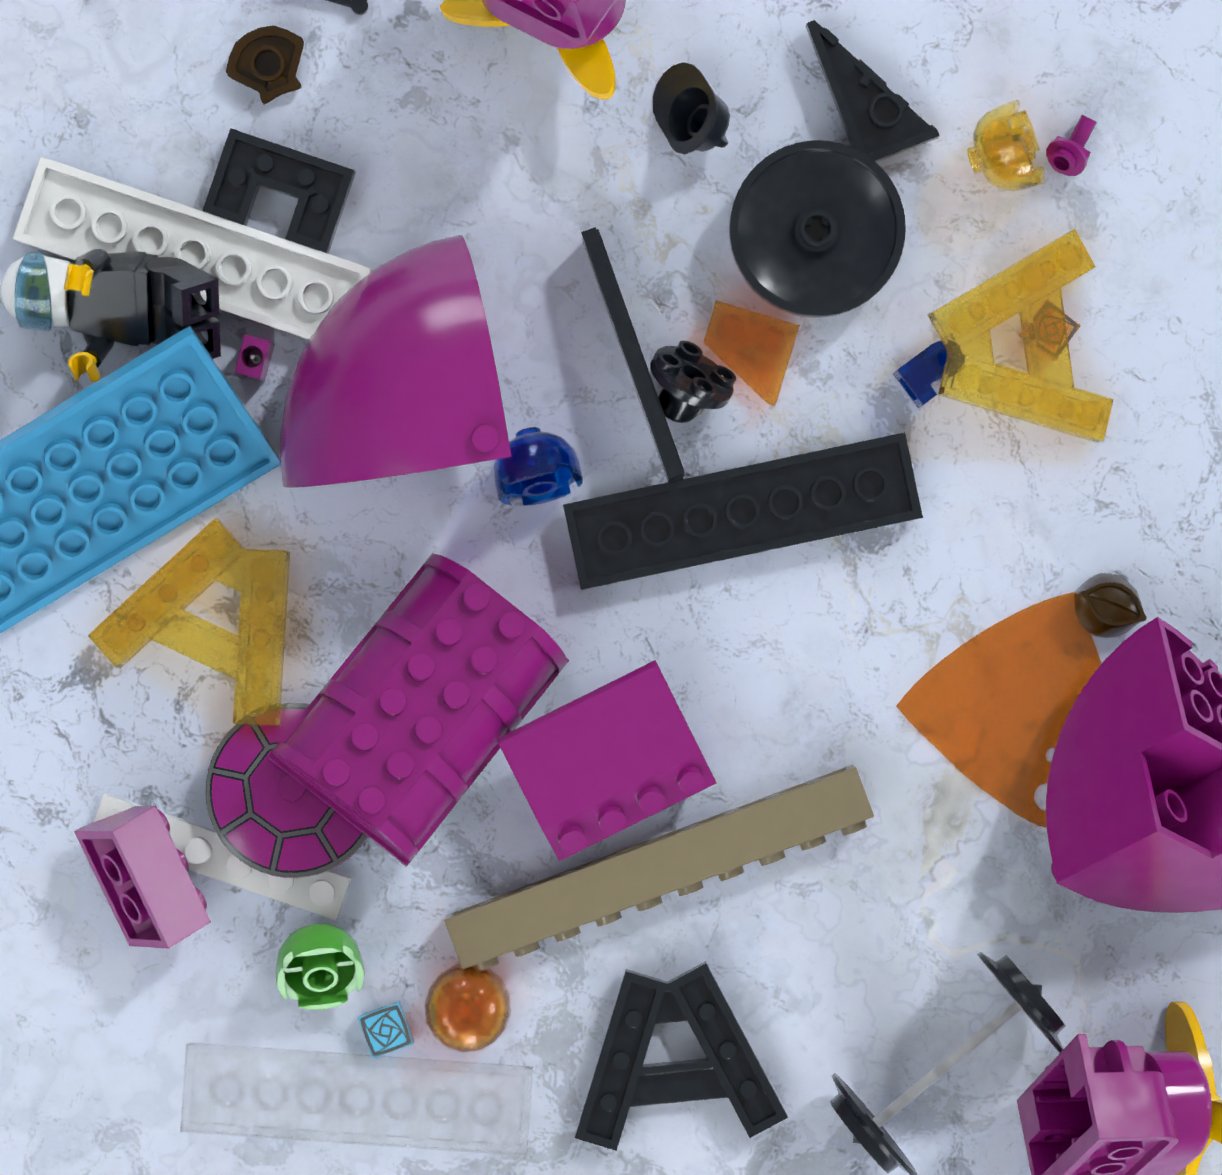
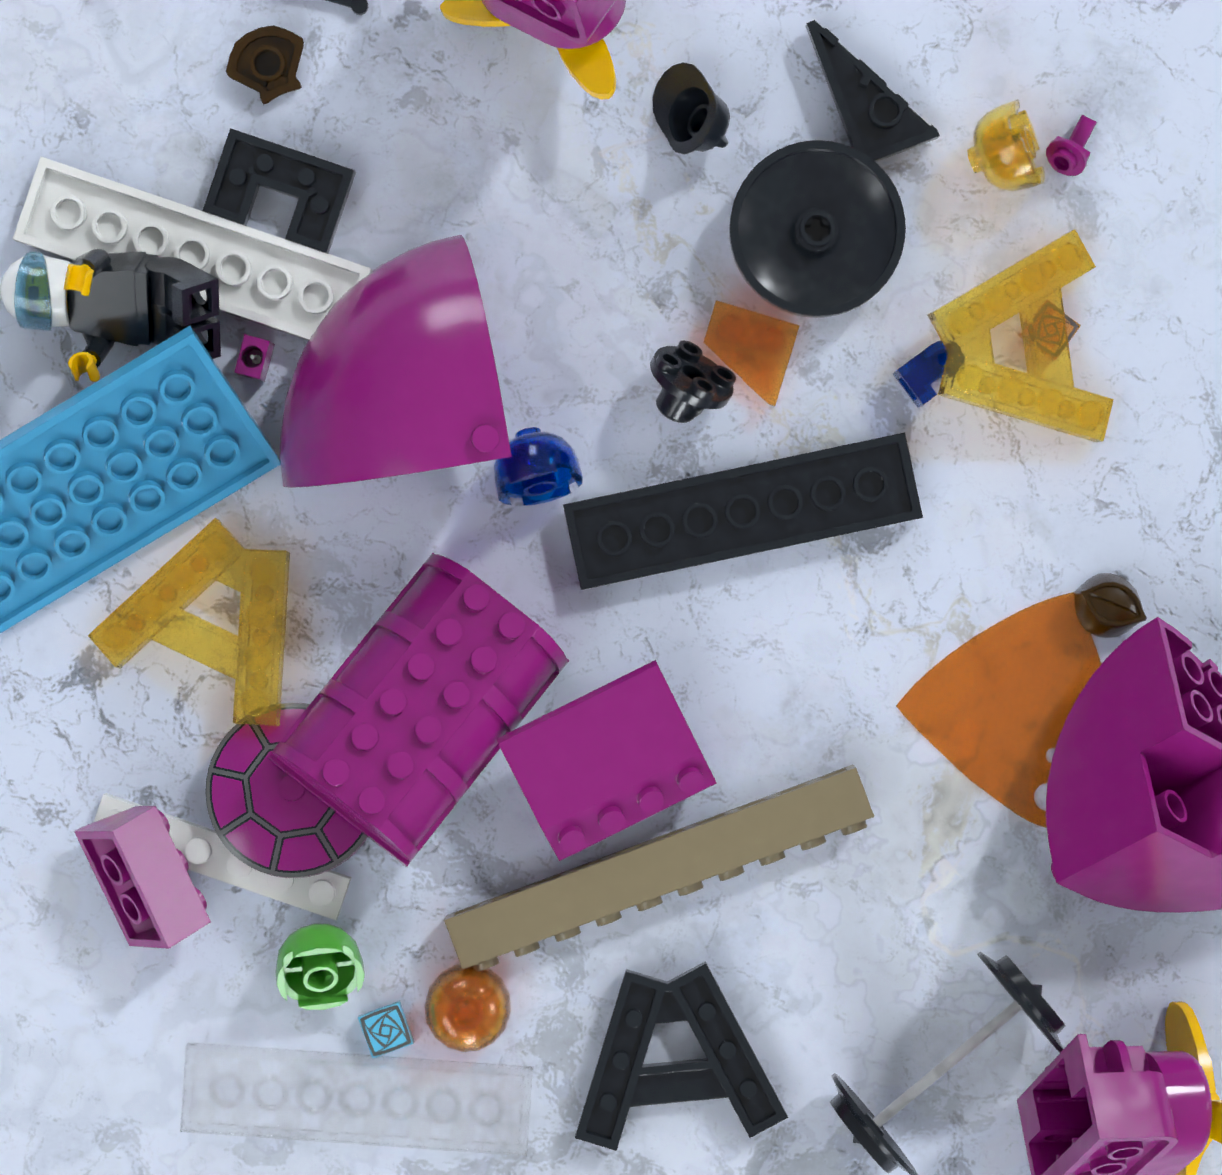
(633, 355): black tile -> none

